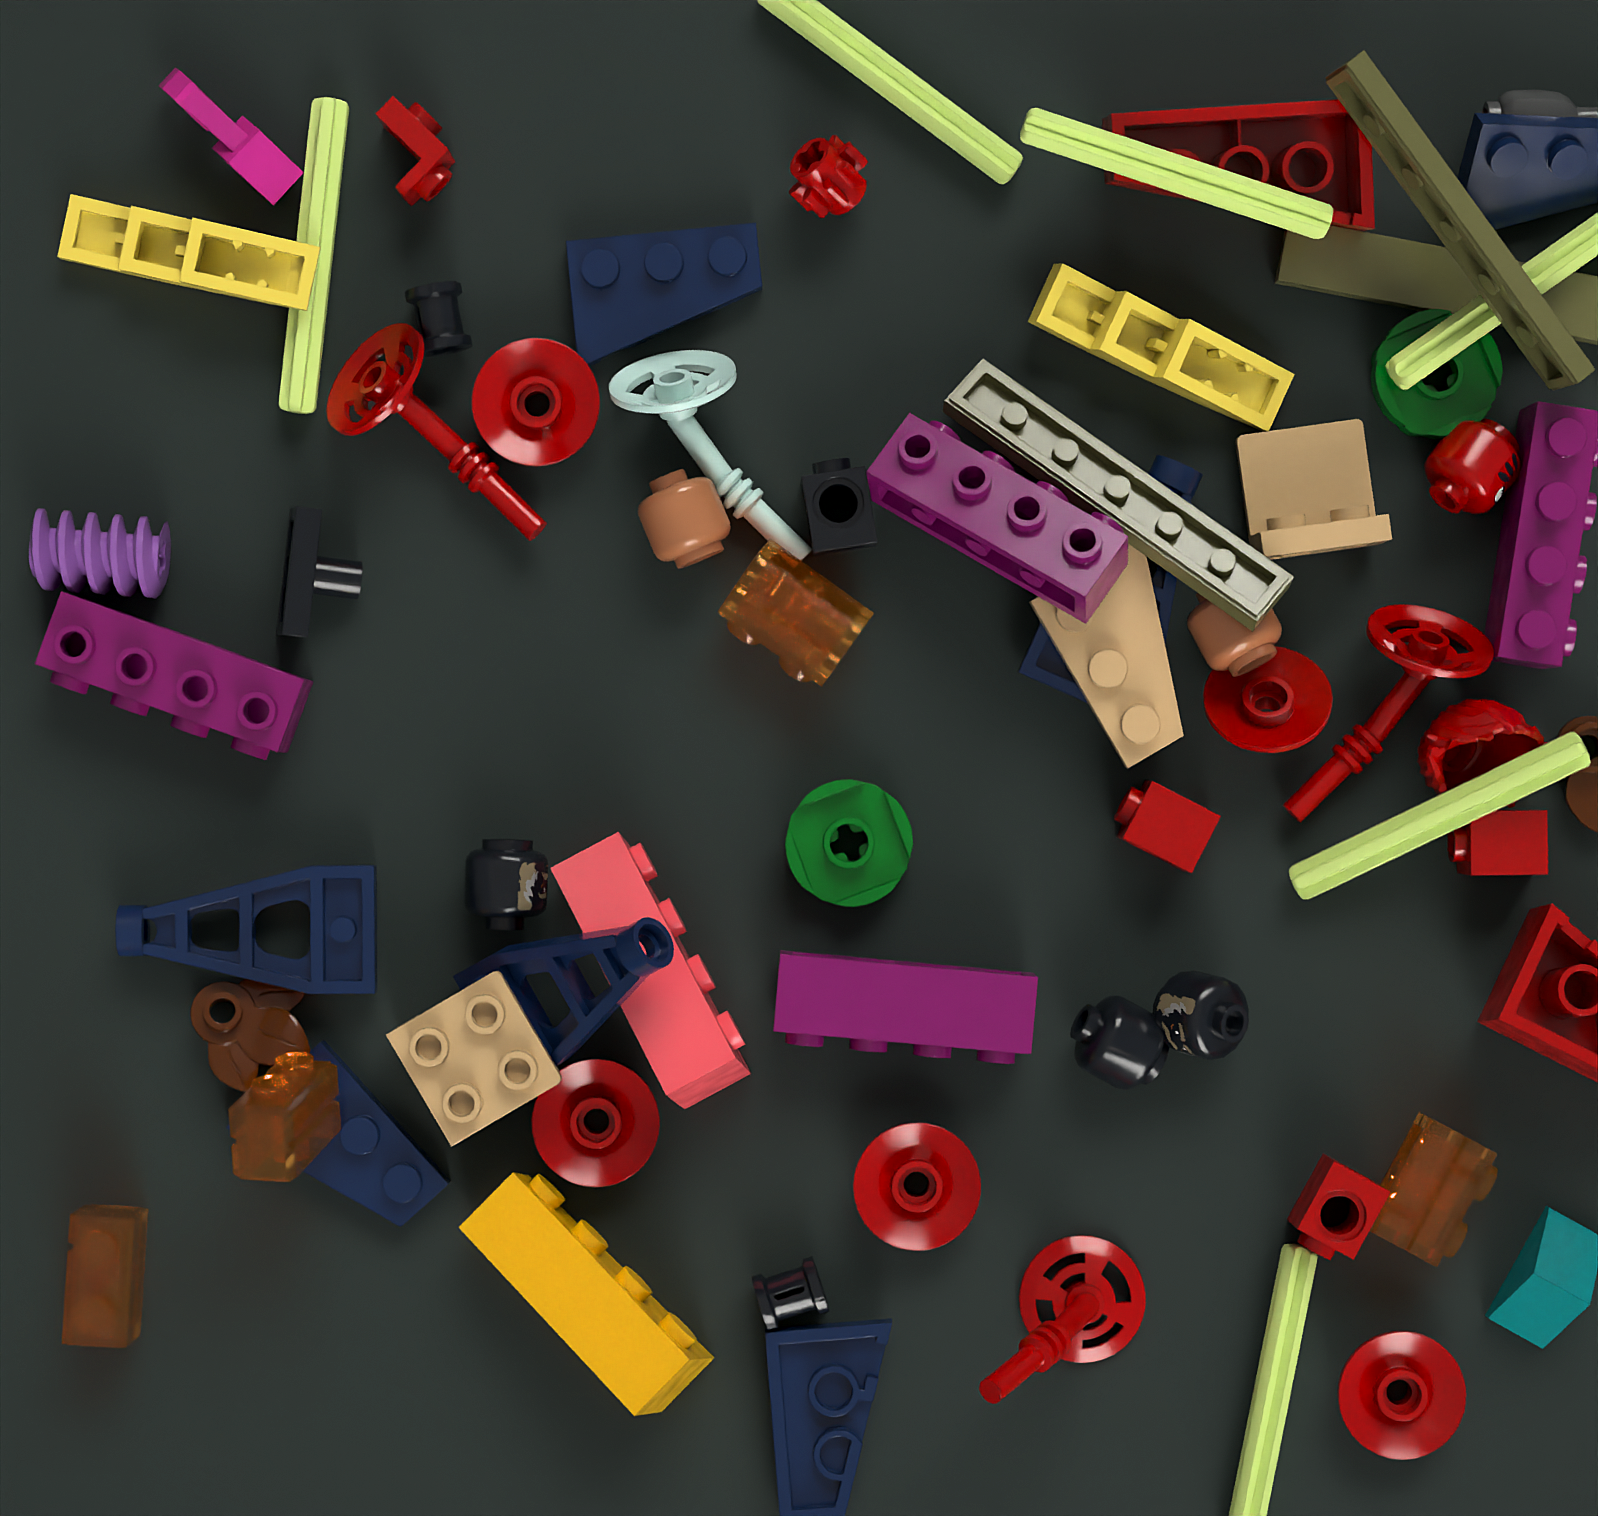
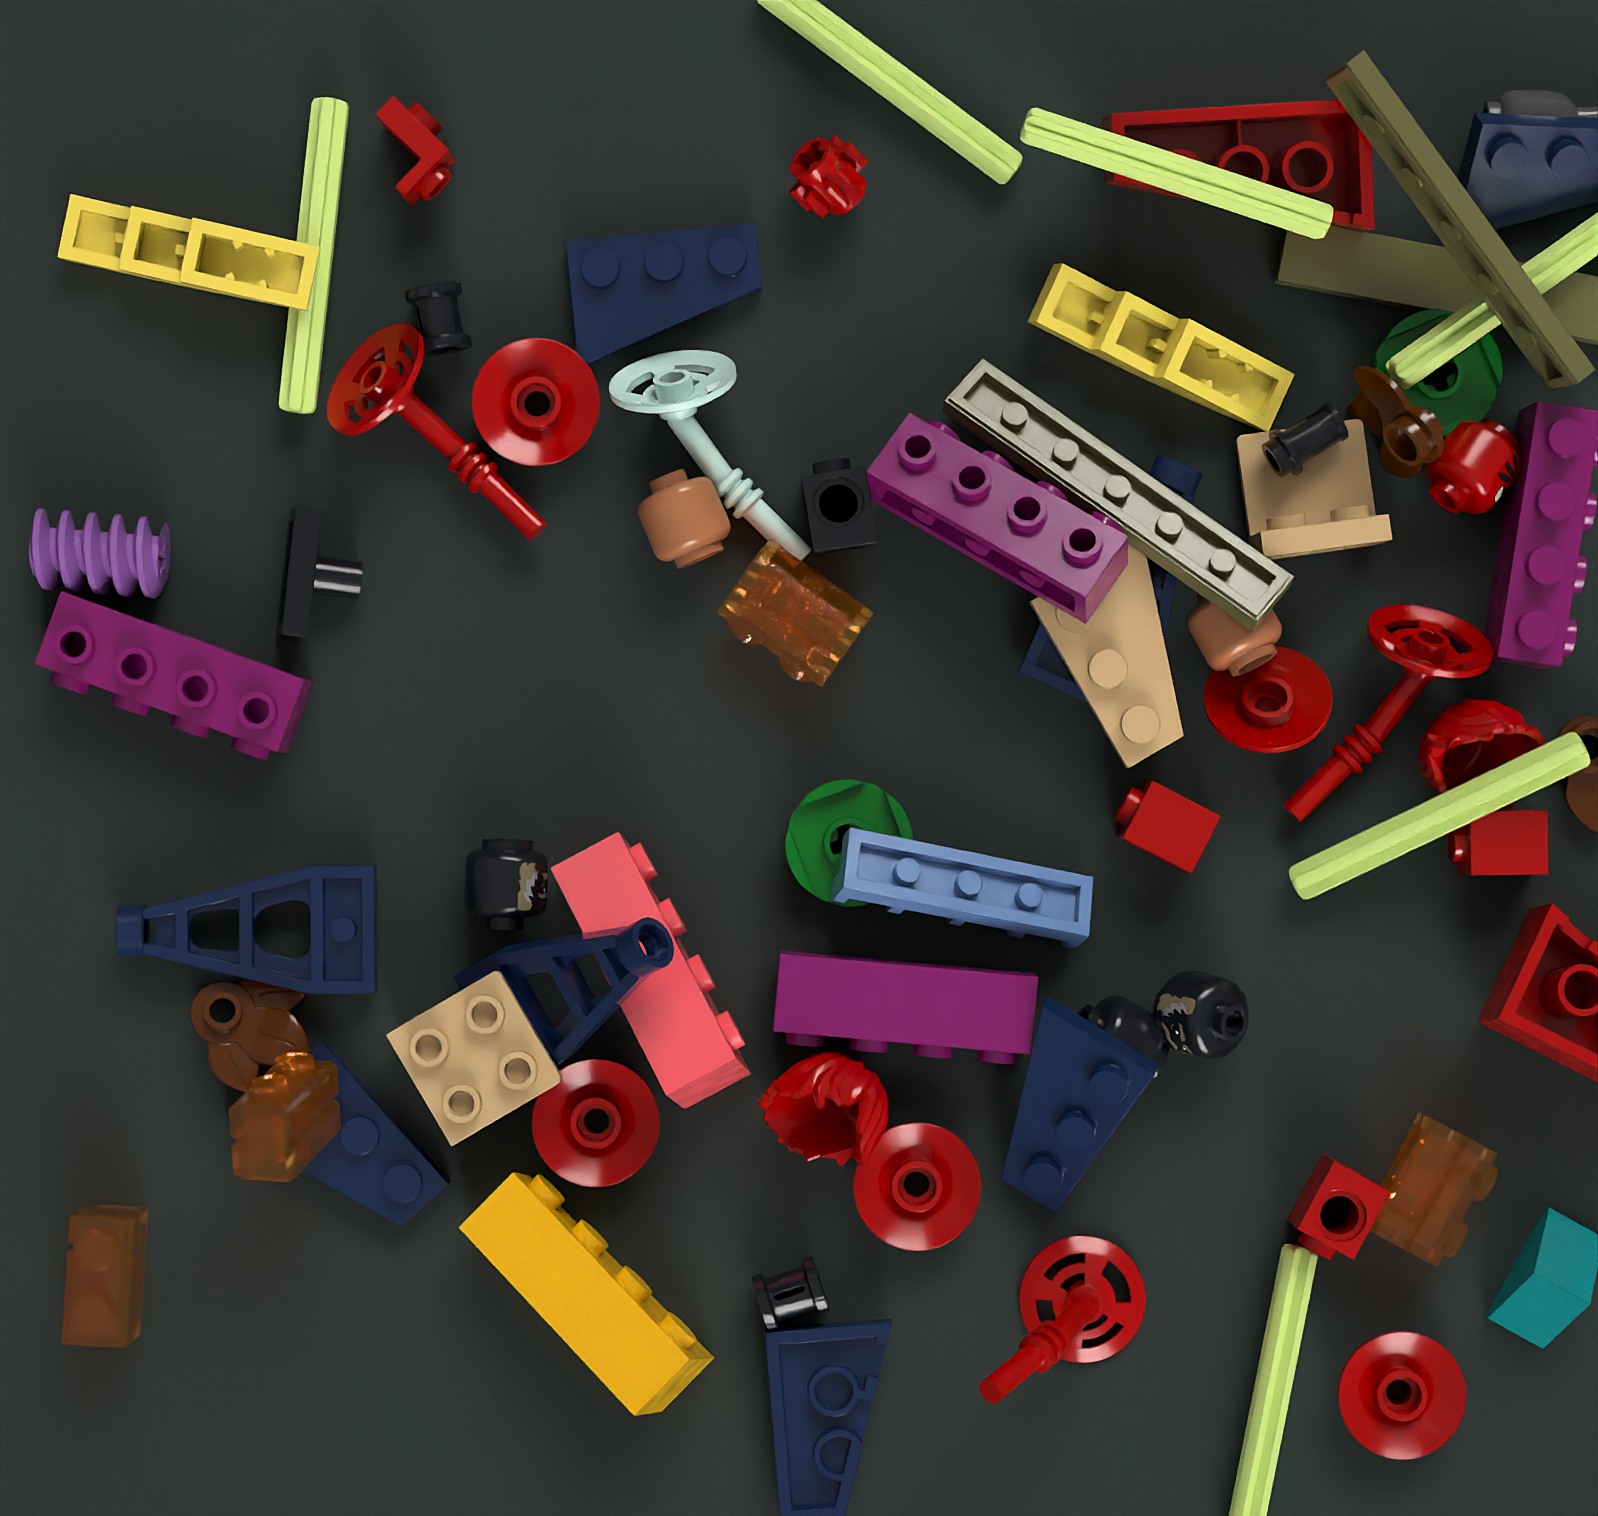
(239, 143): dark pink piece -> none
(827, 1108): none -> red hair
(964, 887): none -> medium blue hinge
(1070, 1103): none -> dark blue wing
(1304, 440): none -> black pin
(1406, 431): none -> reddish brown plate

